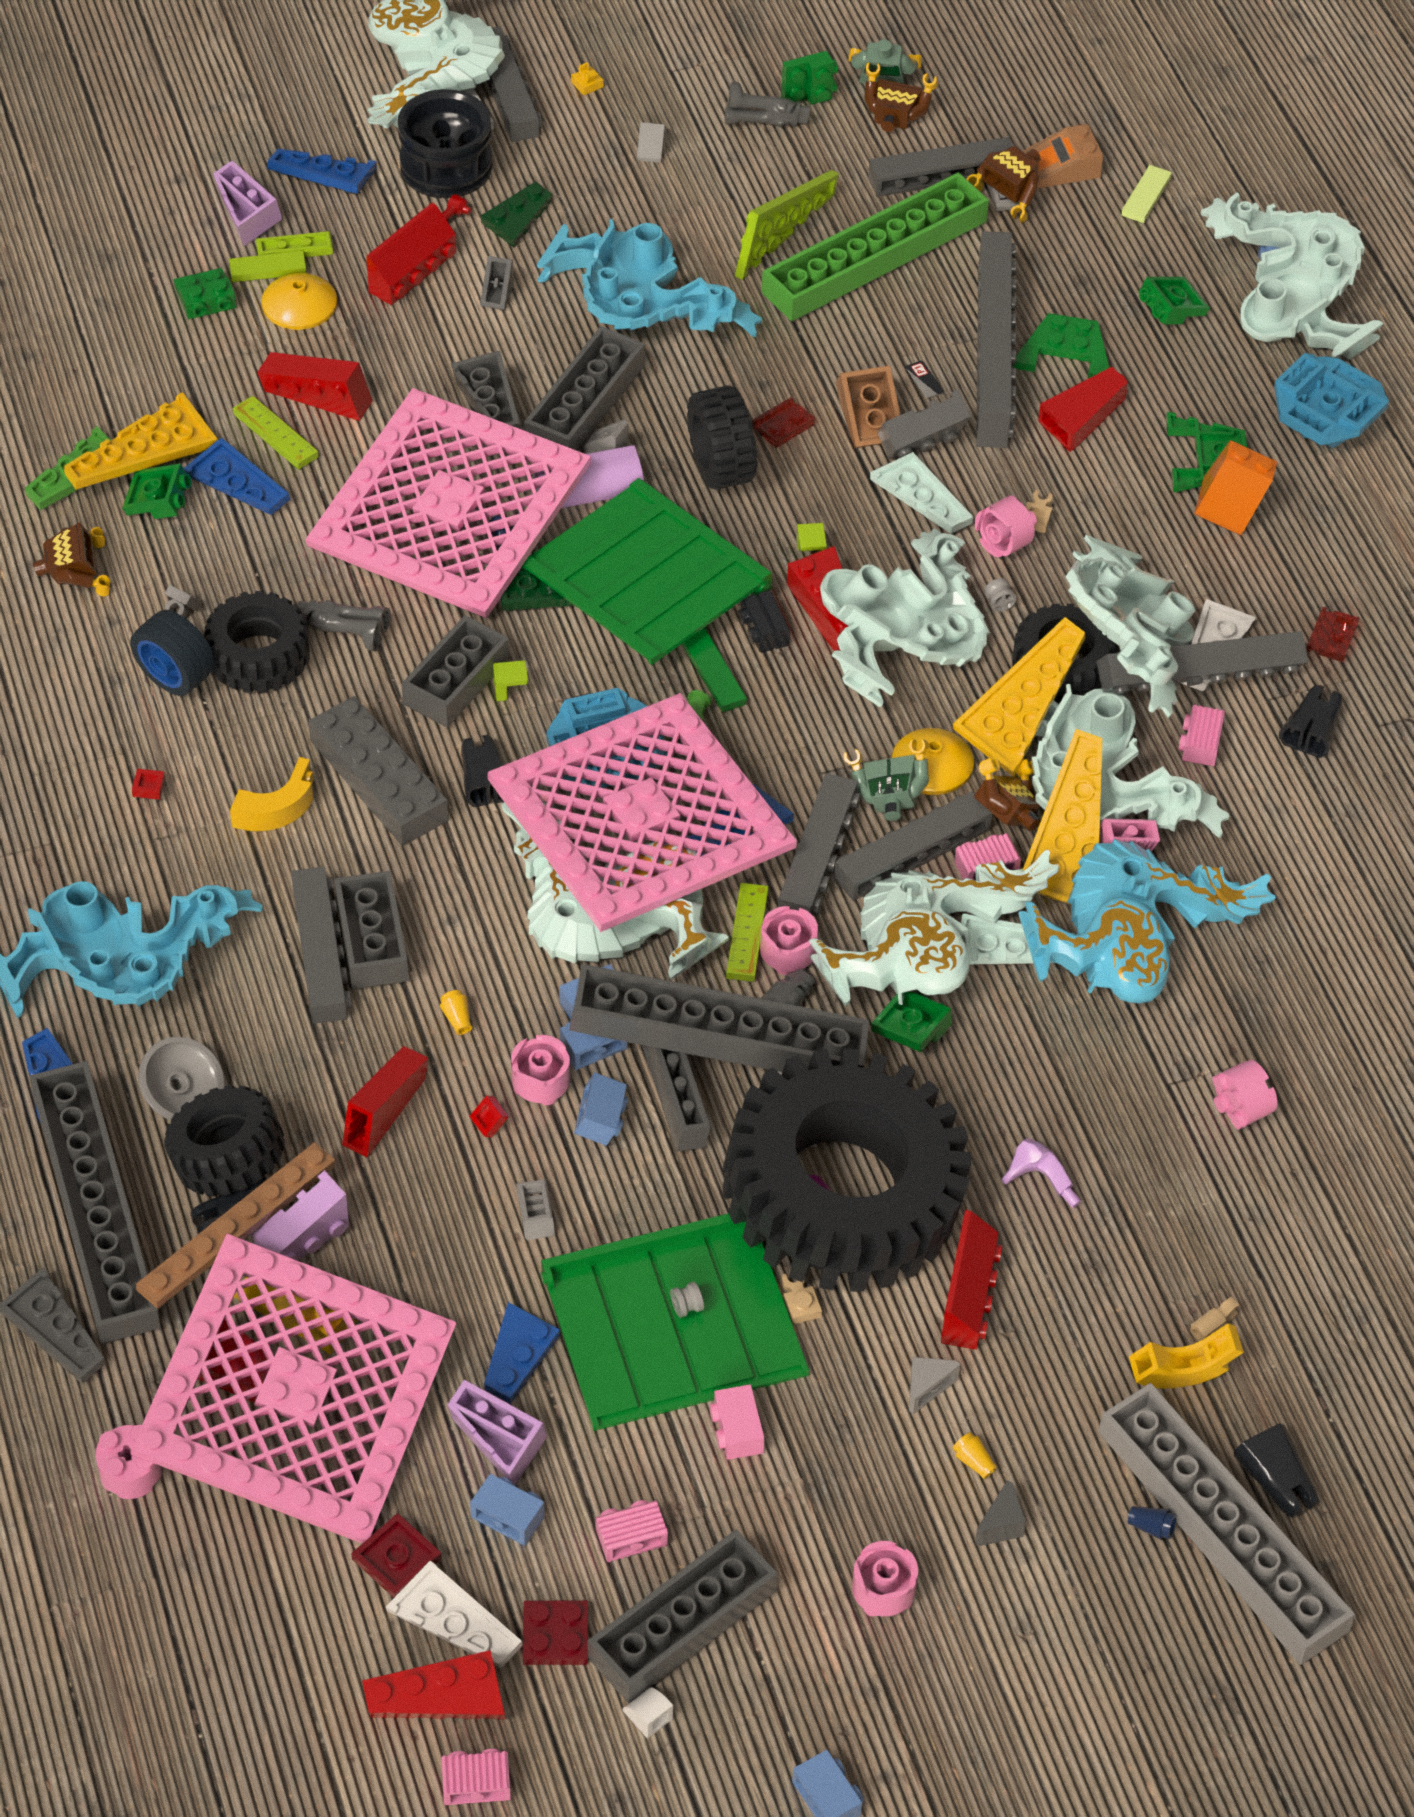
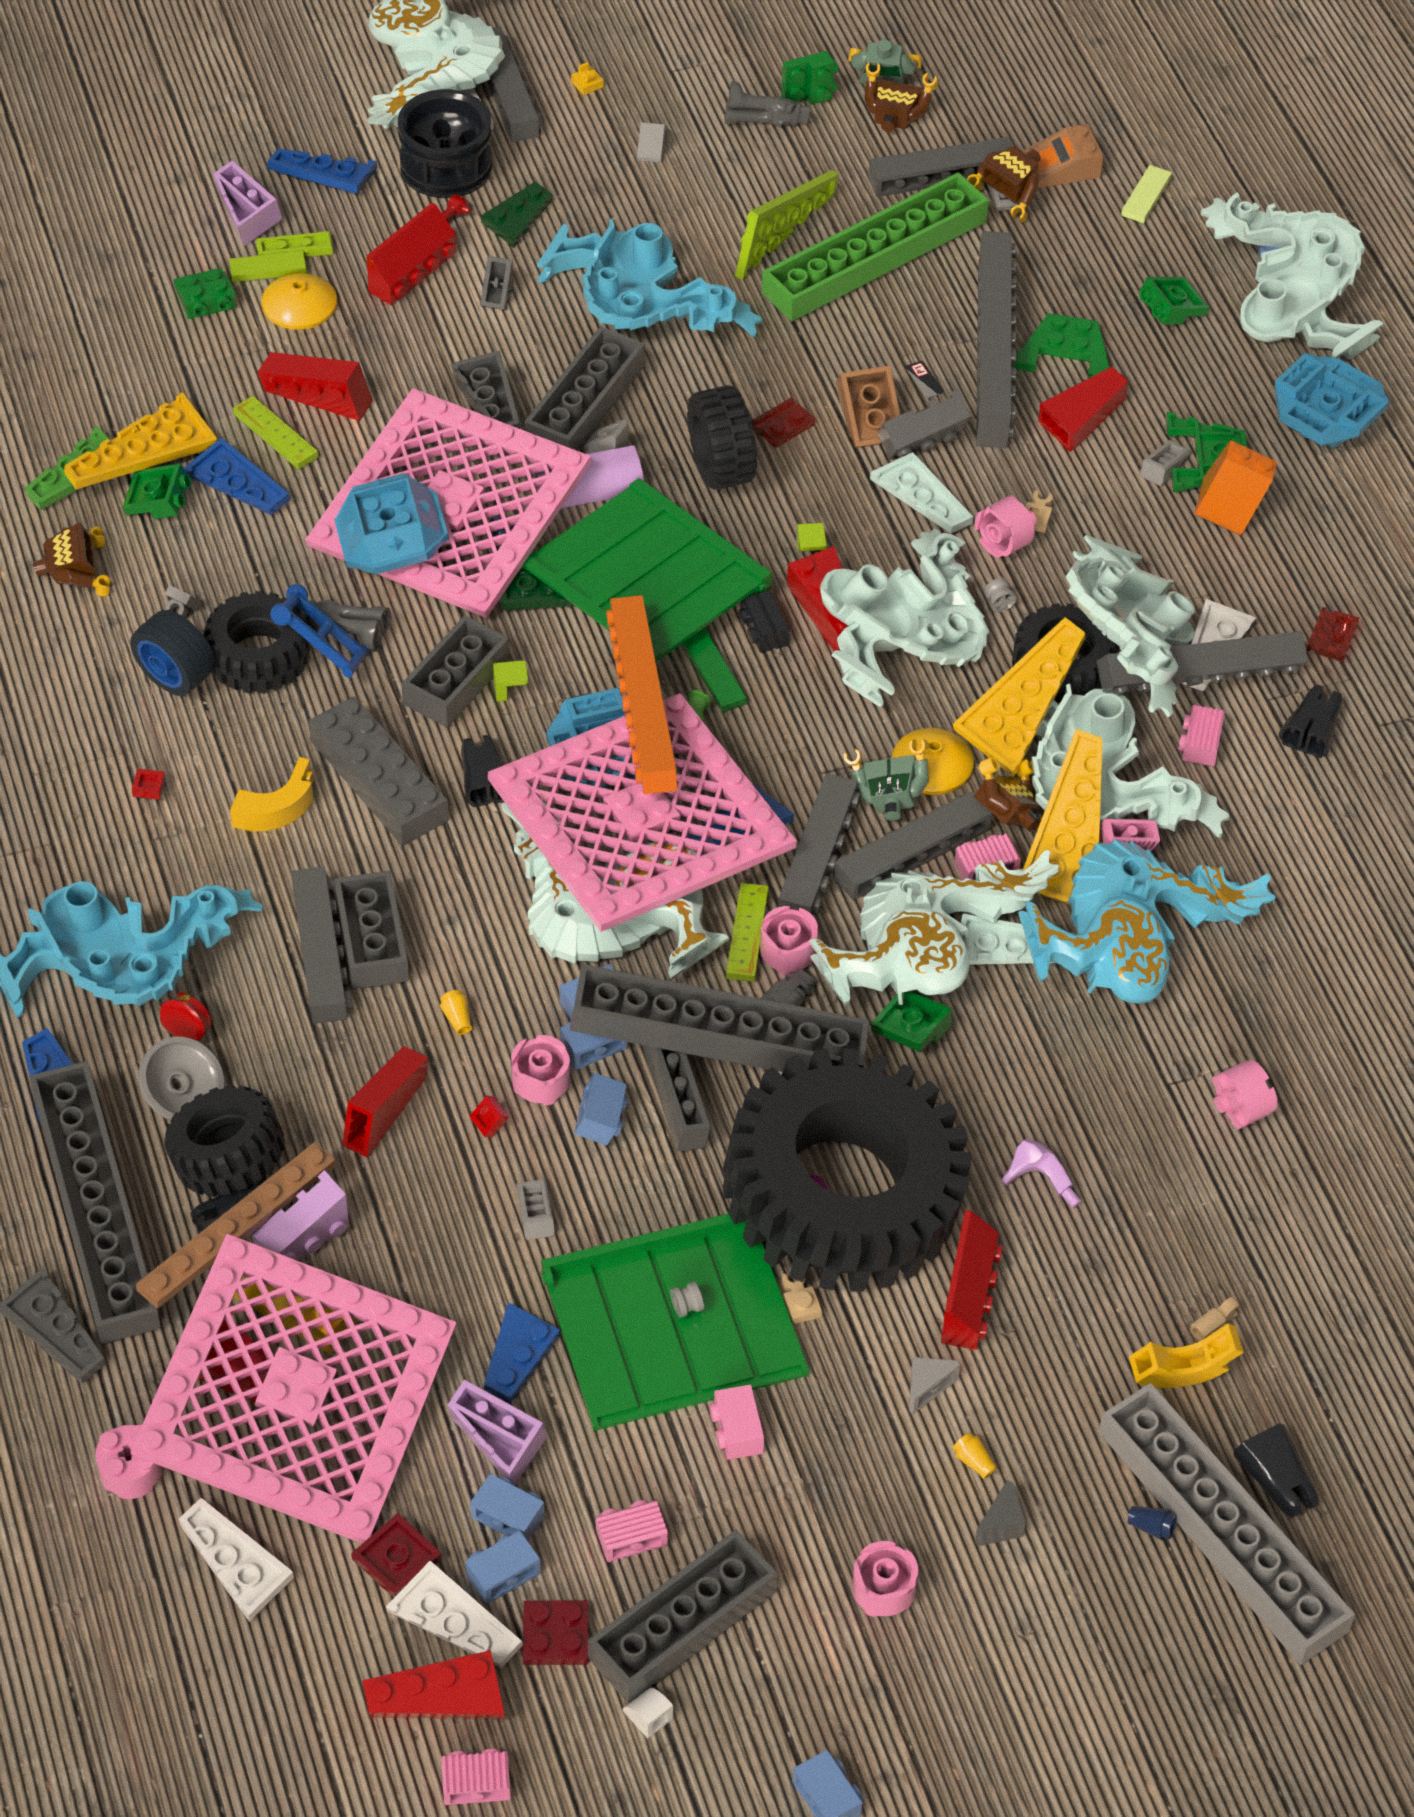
(185, 1017): none -> red piece
(238, 1561): none -> white wing
(282, 615): none -> blue piece
(390, 524): none -> dark azure piece
(502, 1567): none -> medium blue brick
(642, 695): none -> orange brick
(1159, 464): none -> light grey slope

